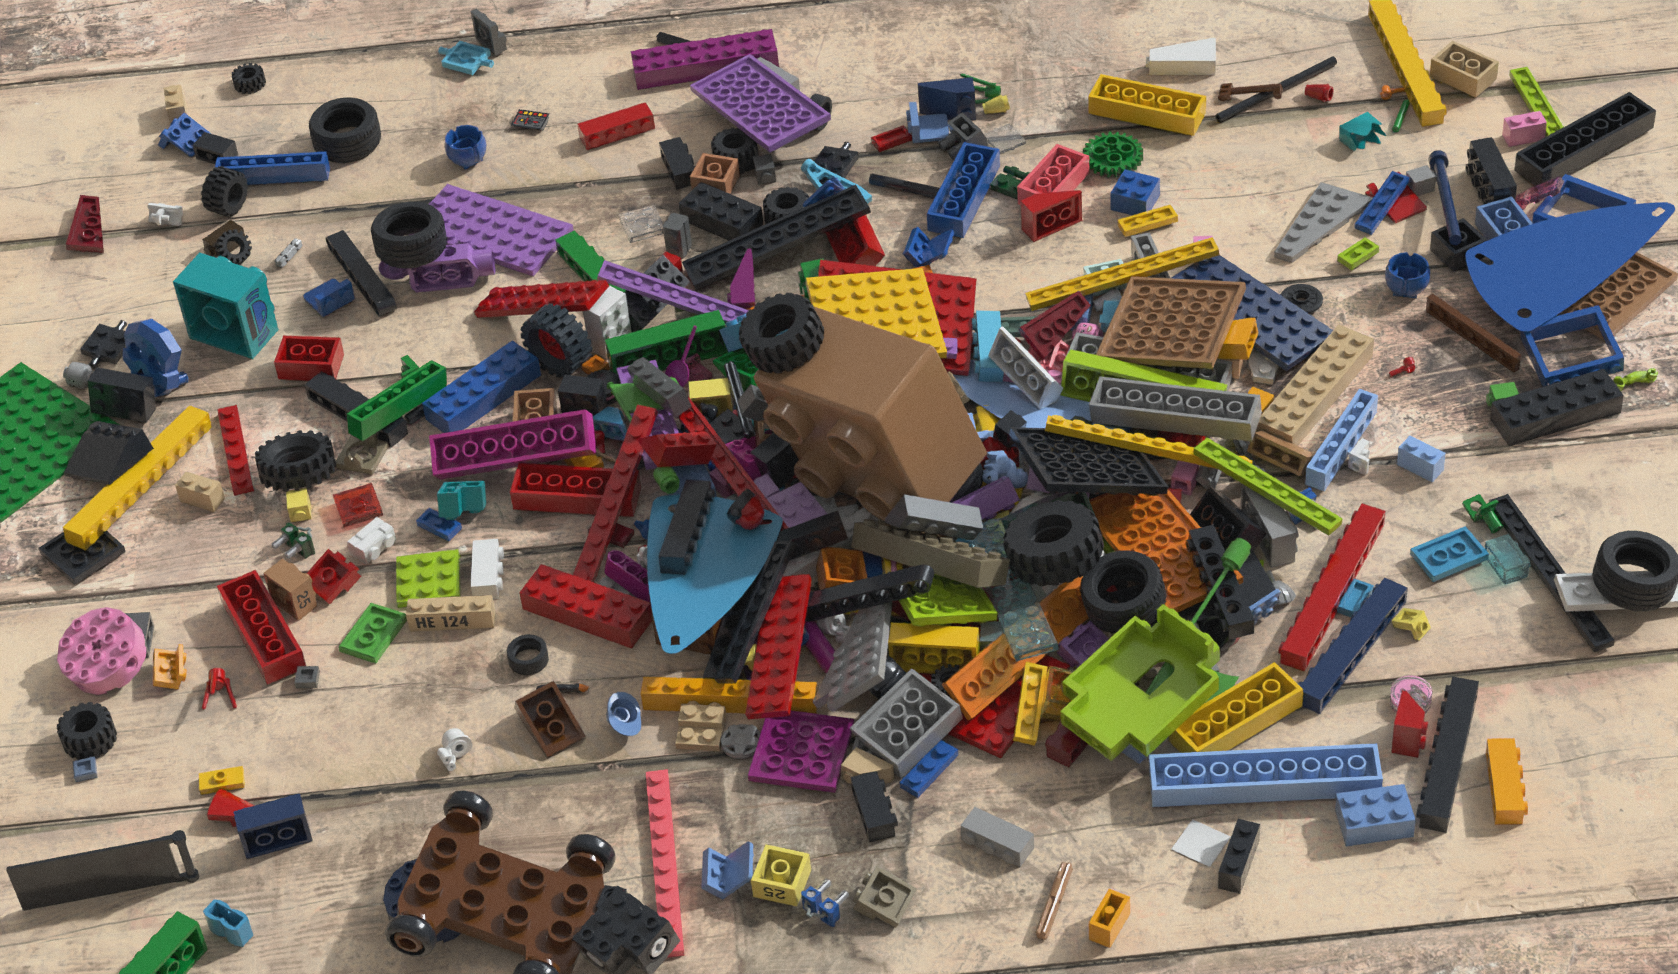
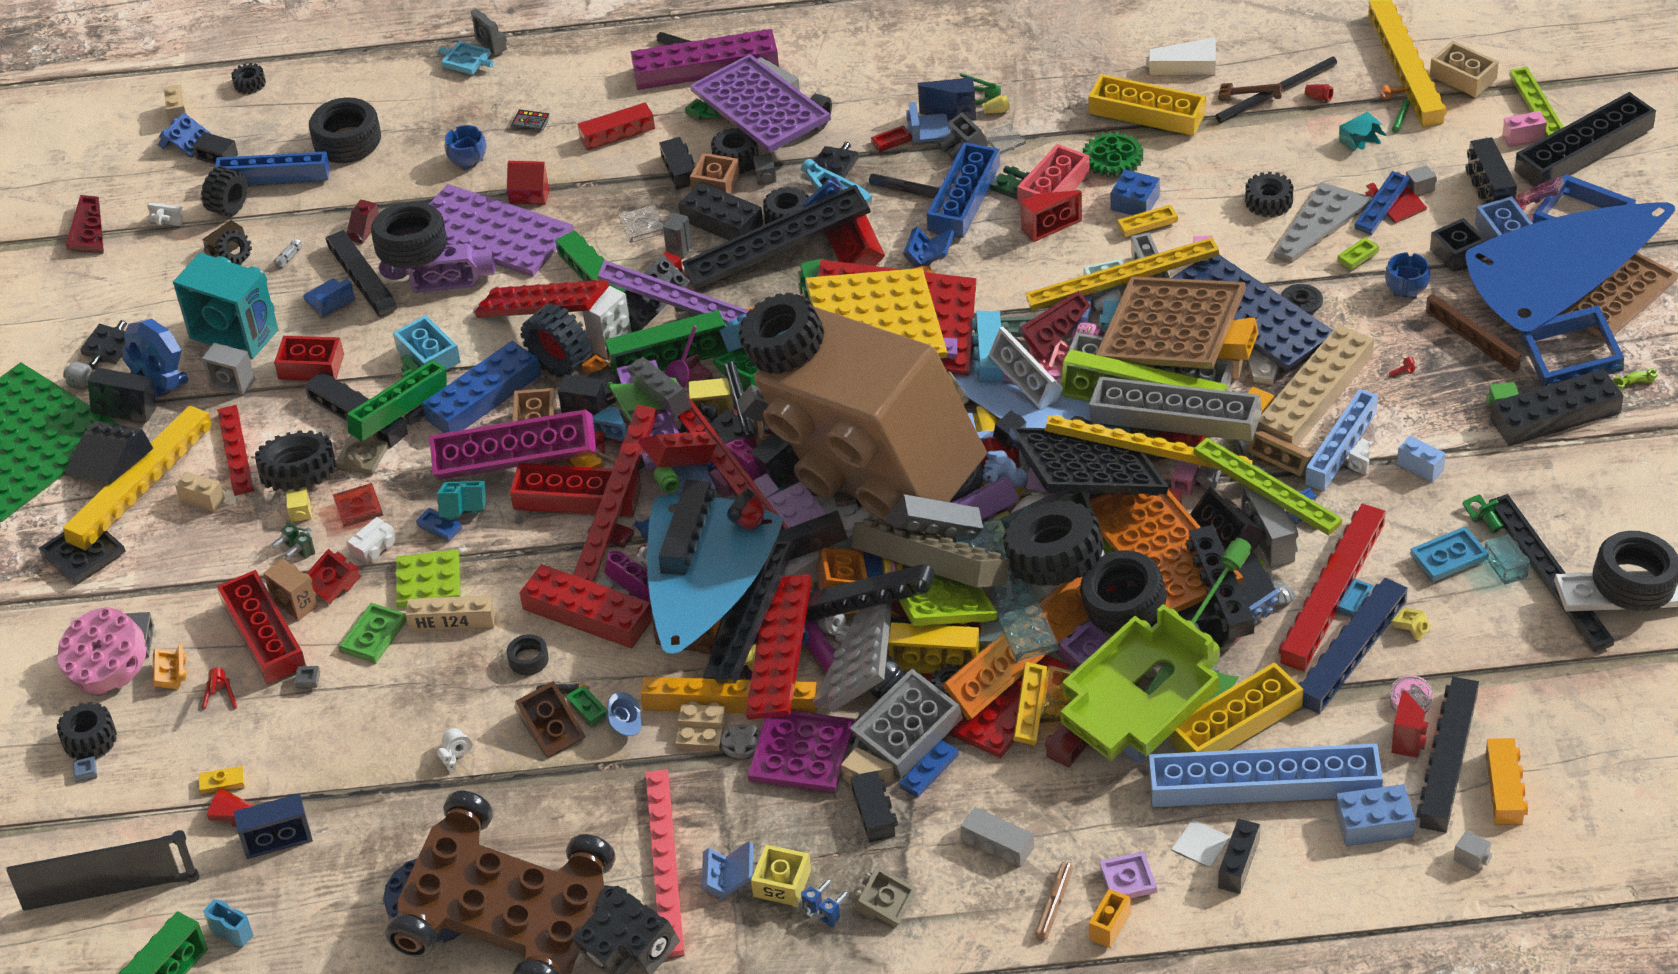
(228, 369): none -> light grey brick
(361, 220): none -> dark red slope
(426, 342): none -> medium azure brick
(486, 568): white brick -> none
(527, 182): none -> red slope
(587, 705): none -> green plate
(700, 109): none -> green plate
(743, 286): magenta slope -> none
(1129, 875): none -> lavender plate
(1269, 184): none -> black tyre
(1438, 162): dark blue piece -> none
(1472, 851): none -> light grey brick

